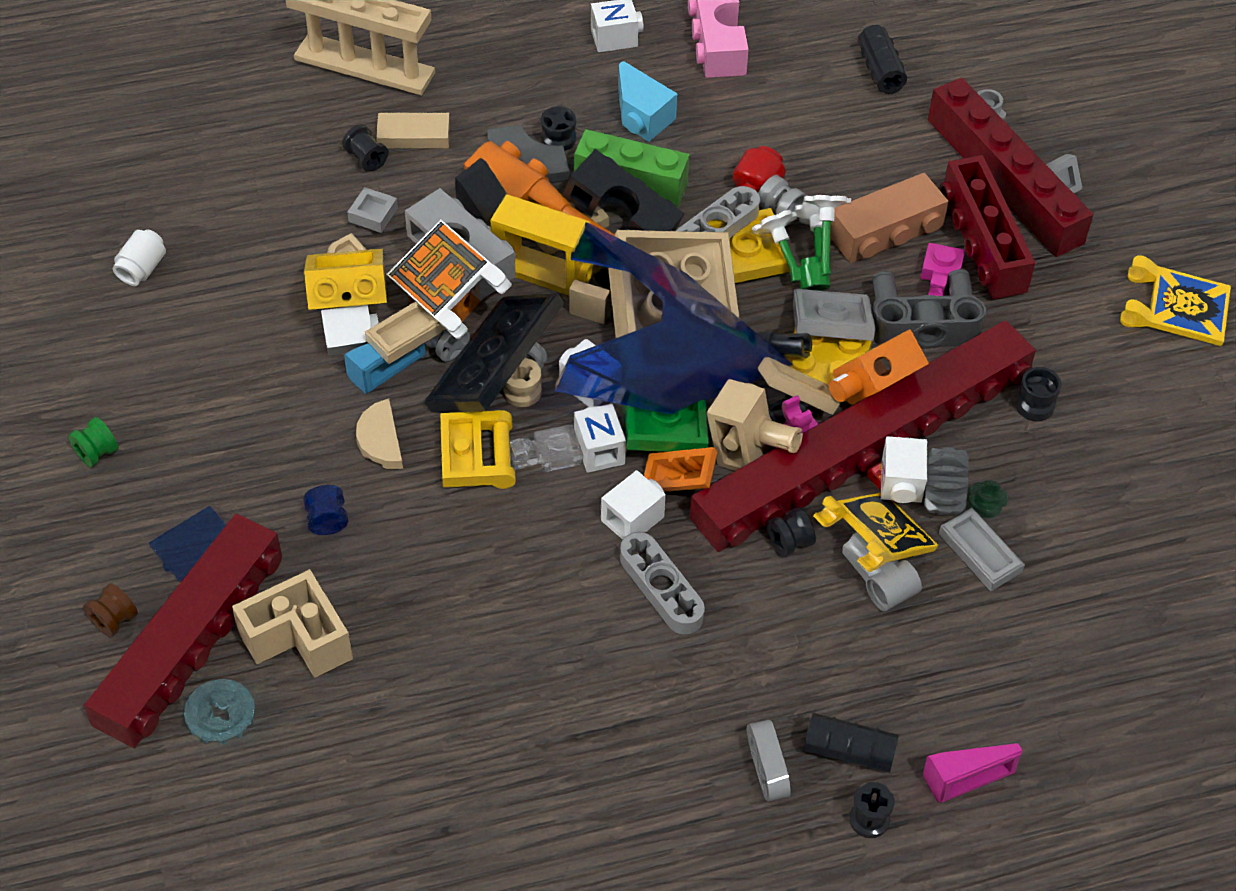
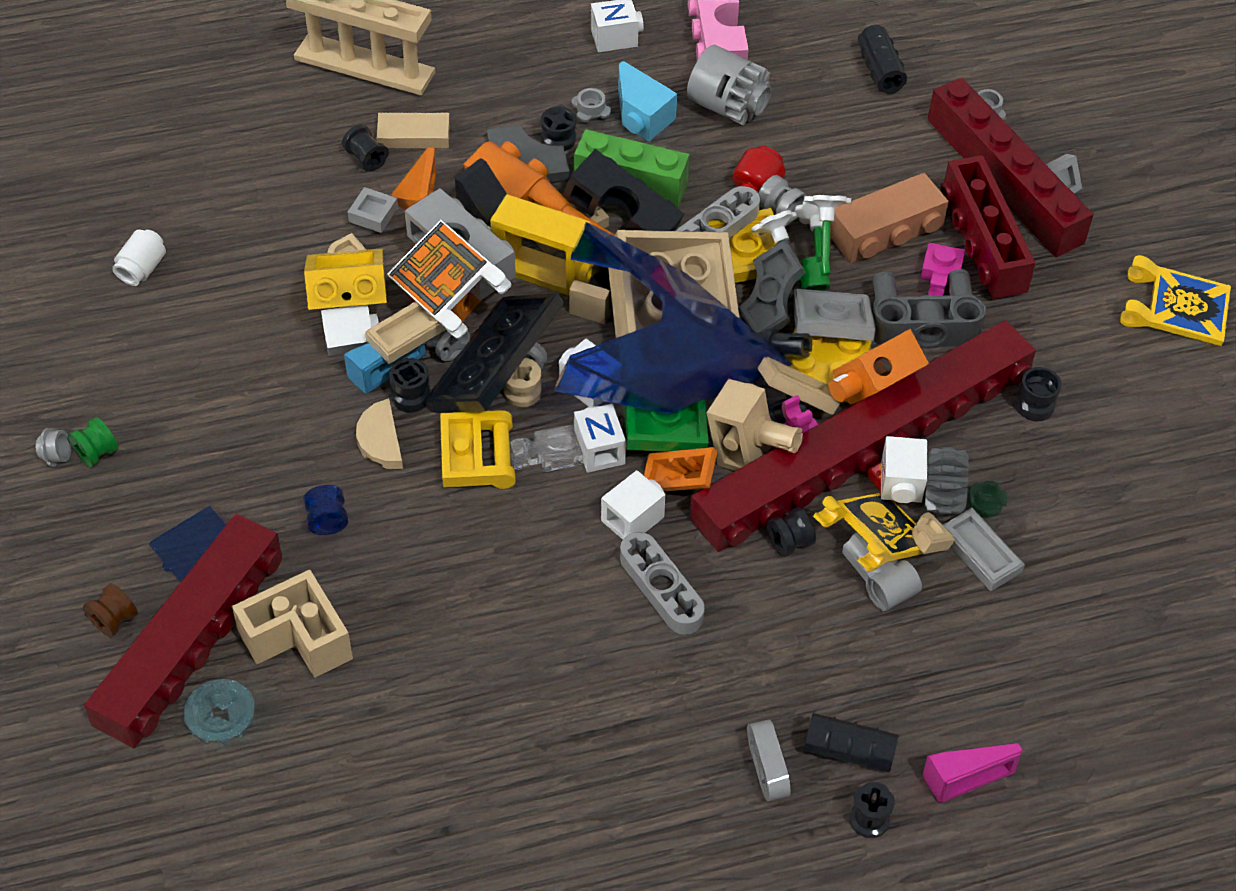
(53, 446): none -> light grey plate
(409, 384): none -> black wheel
(418, 181): none -> orange slope
(591, 105): none -> light grey plate
(729, 85): none -> light grey gear
(776, 275): none -> dark grey tile
(931, 535): none -> tan tile

